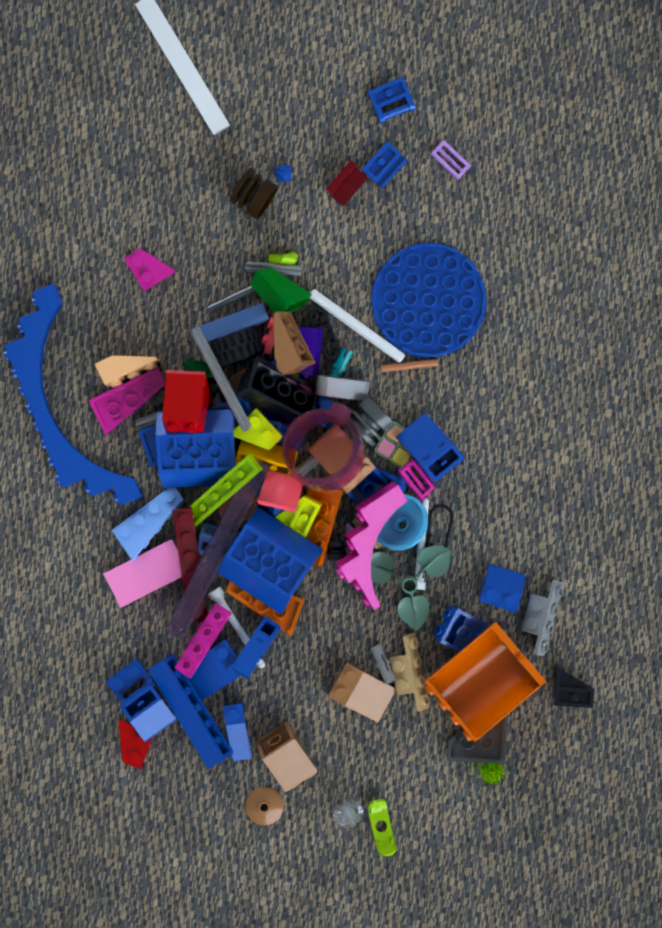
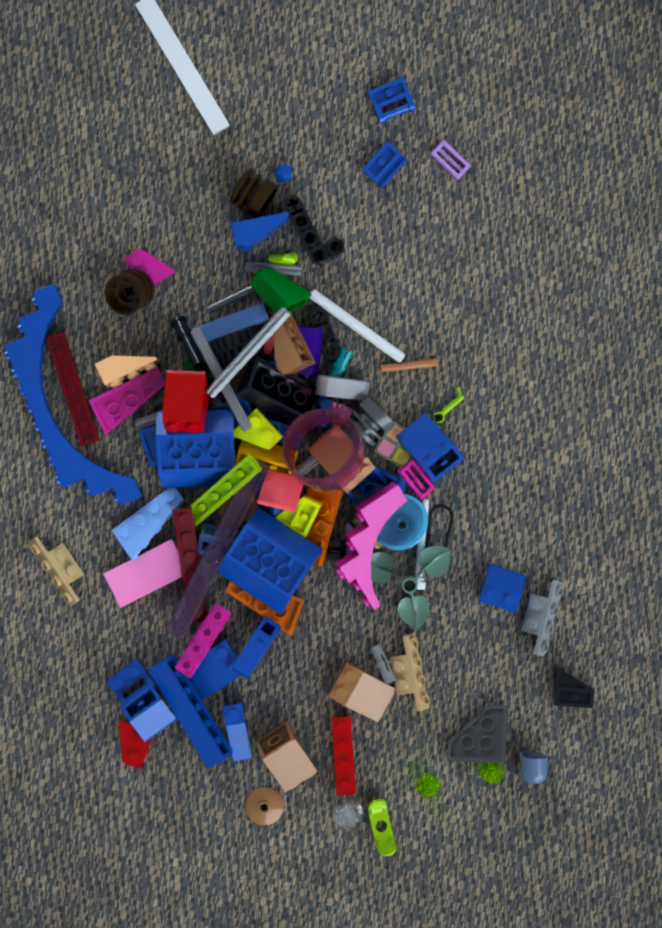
(60, 567): none -> tan bracket
(72, 389): none -> dark red plate
(129, 291): none -> dark brown wheel
(184, 335): none -> black pin
(218, 597): white piece -> none
(245, 355): none -> light grey axle
(254, 231): none -> blue slope
(309, 229): none -> black beam
(343, 754): none -> red arch
(346, 183): dark red panel -> none
(428, 300): blue tile -> none
(428, 785): none -> clear neon green gear
(452, 404): none -> lime piece
(458, 629): blue plate -> none
(484, 682): orange cylinder -> none
(533, 770): none -> sand blue helmet

